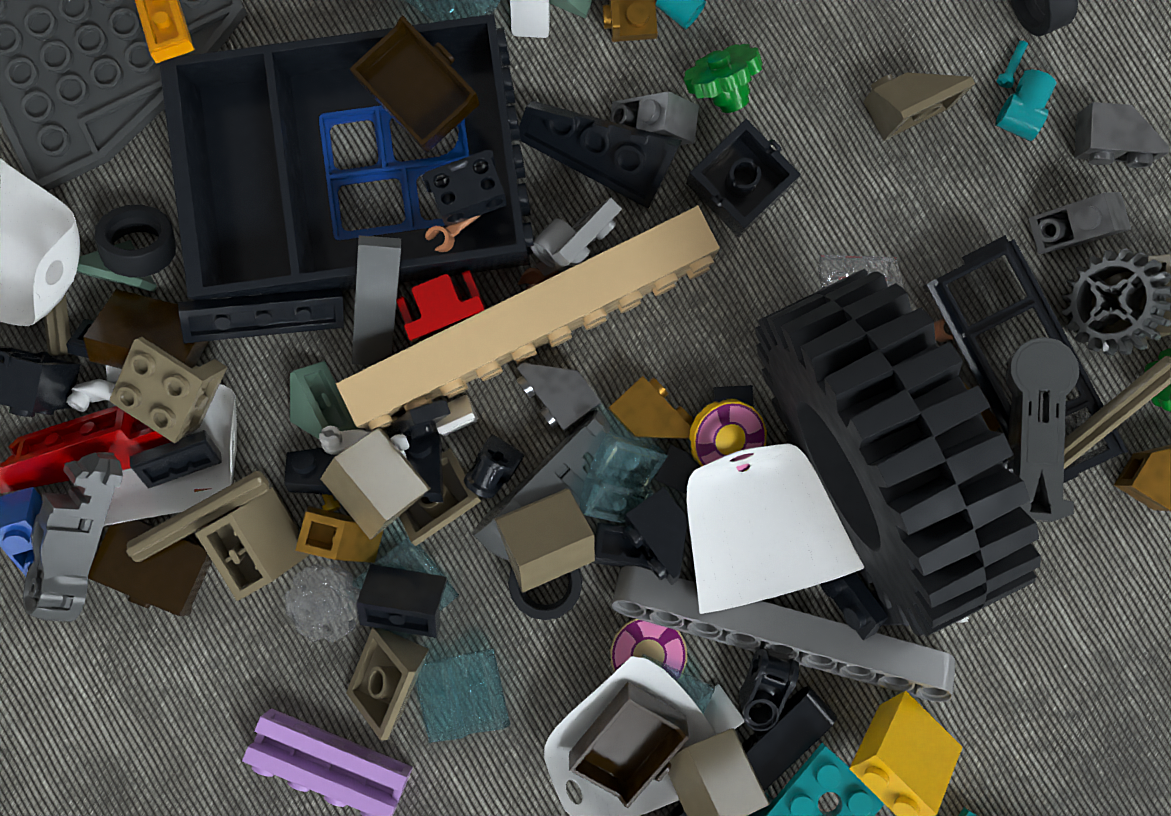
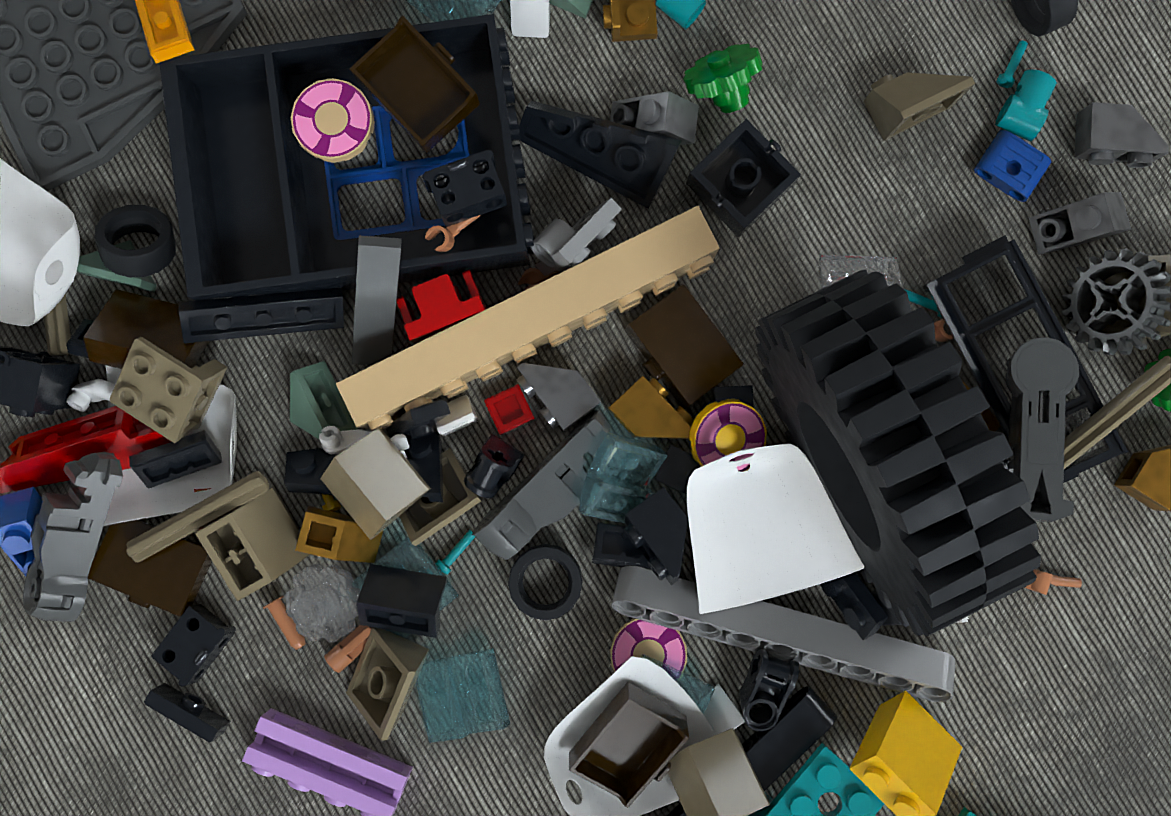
(187, 711): none -> black plate
(193, 646): none -> black piece
(285, 623): none -> nougat piece
(332, 120): none -> tile
(348, 649): none -> nougat piece
(454, 553): none -> teal piece
(509, 409): none -> red tile
(546, 539): dark tan slope -> none
(683, 347): none -> dark brown container
(922, 301): none -> teal piece
(1012, 165): none -> blue piece
(1044, 580): none -> nougat hand

